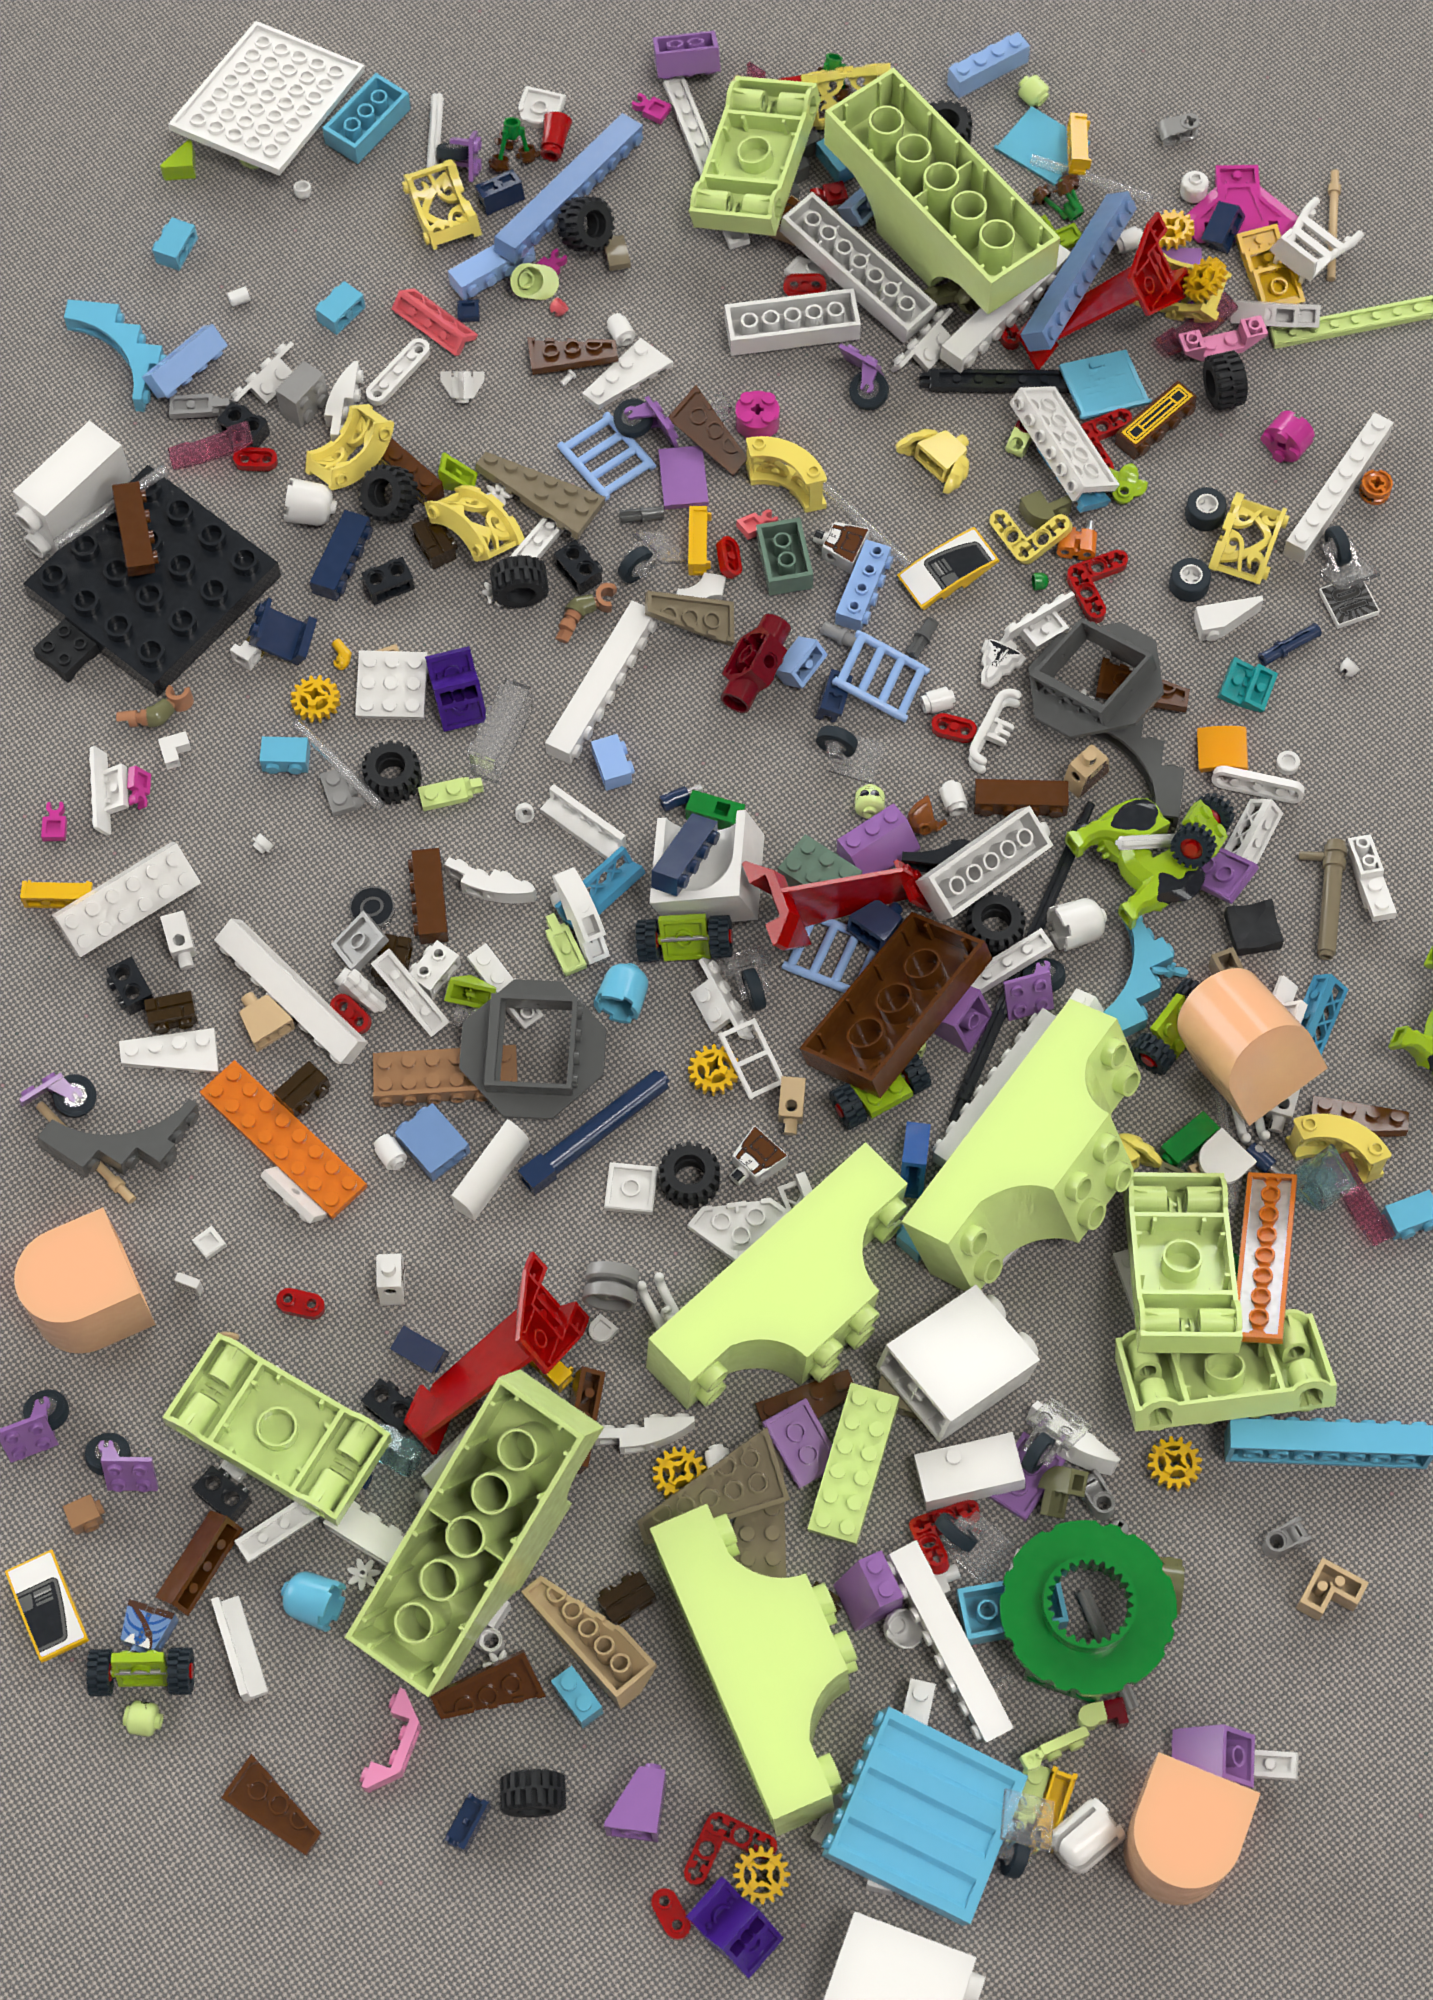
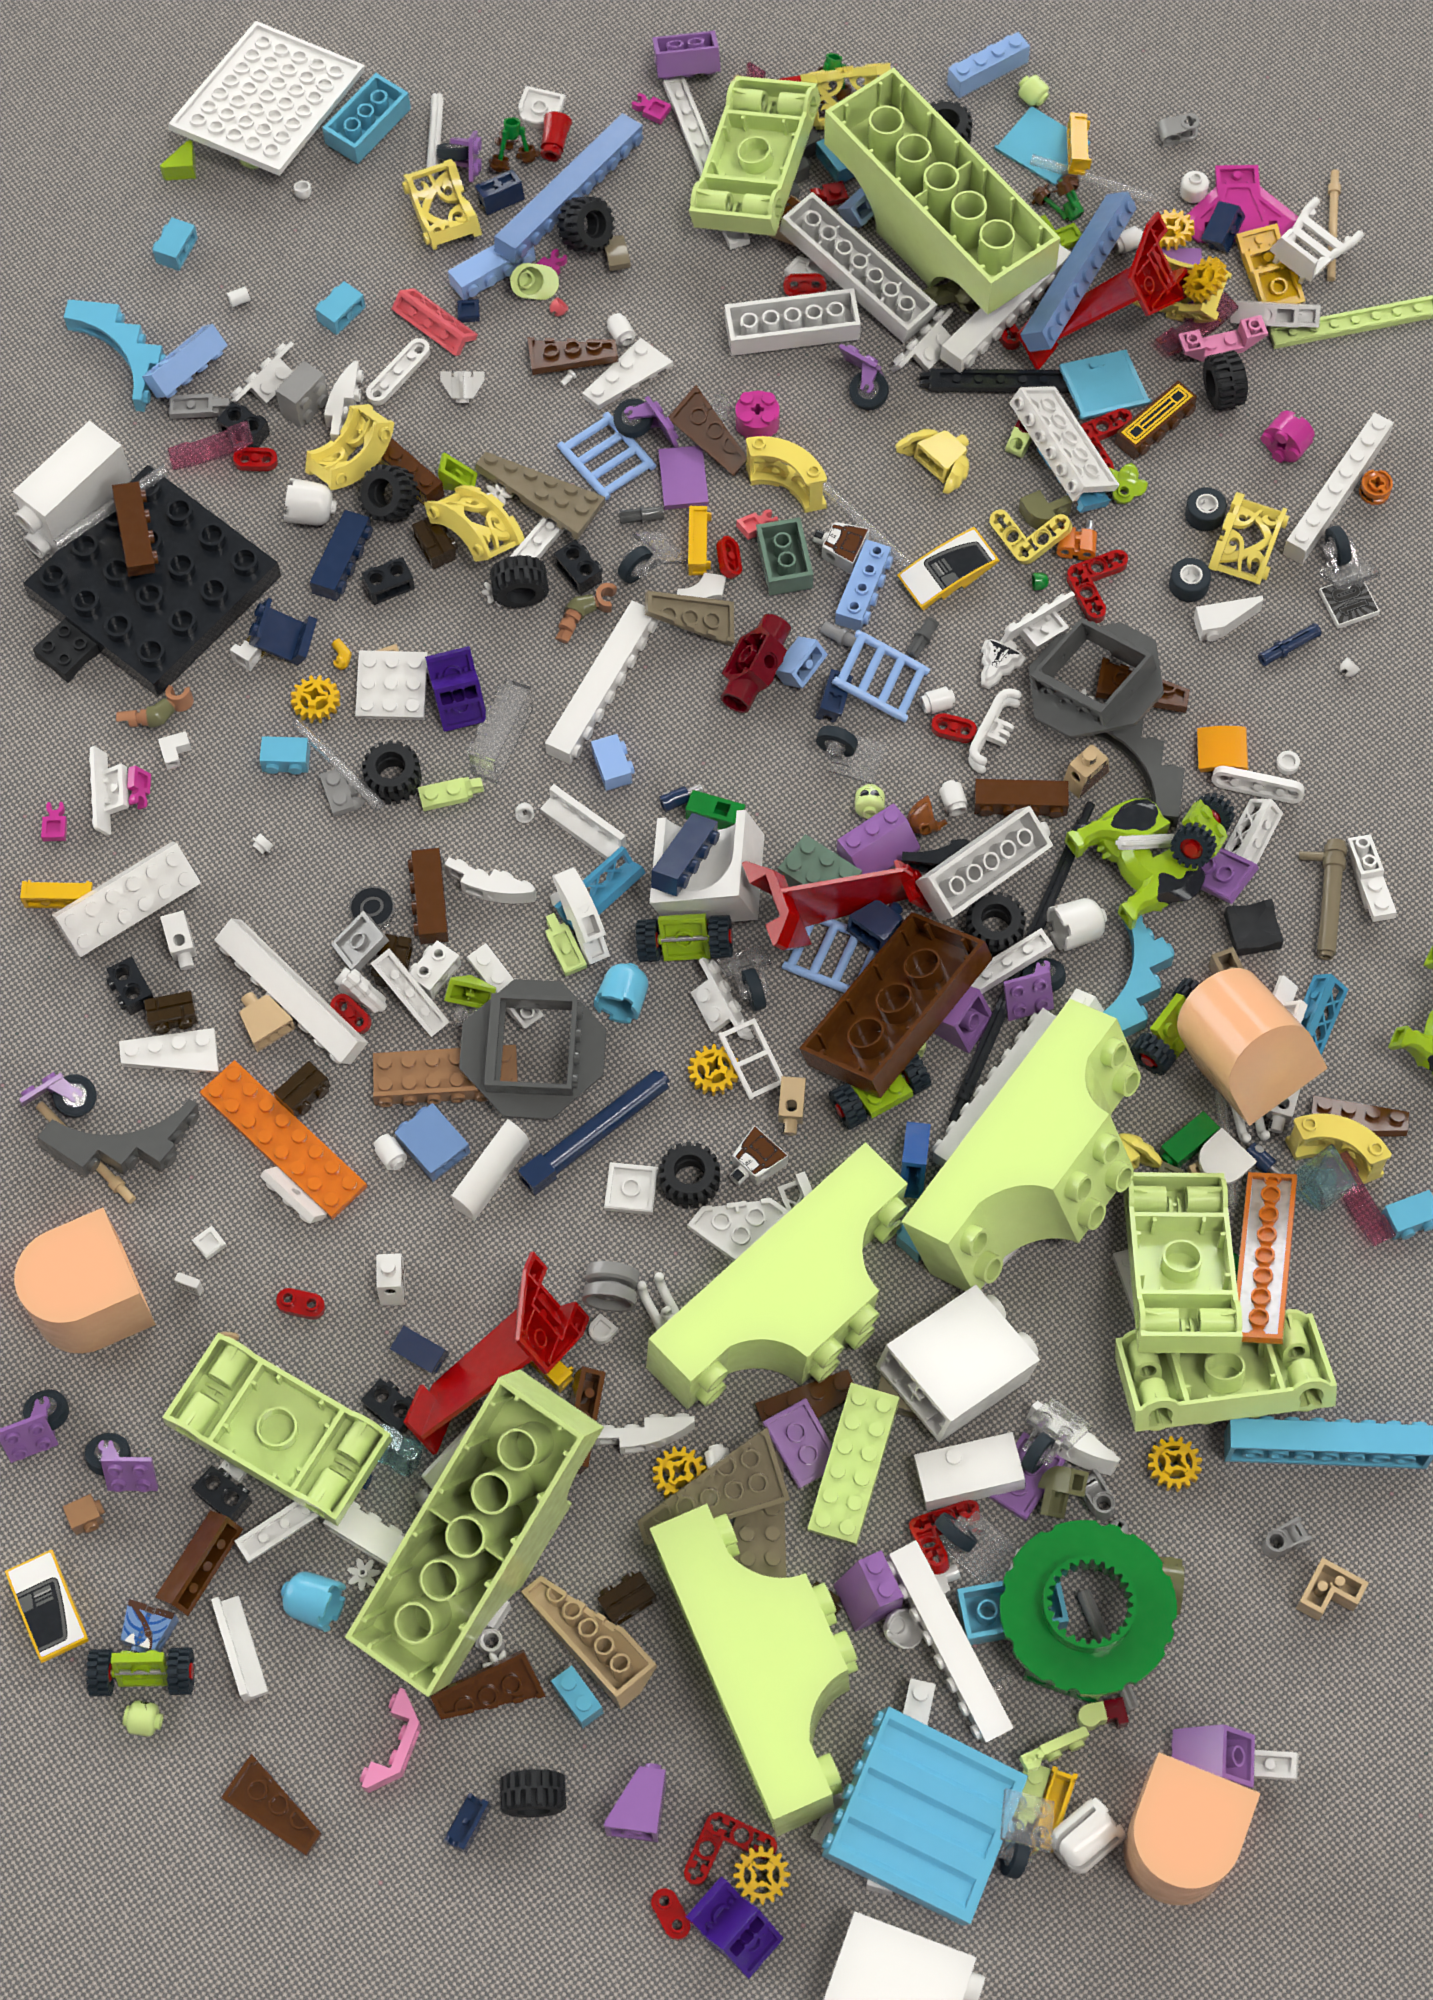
(1170, 970): medium azure piece -> none
(1247, 685): teal slope -> none

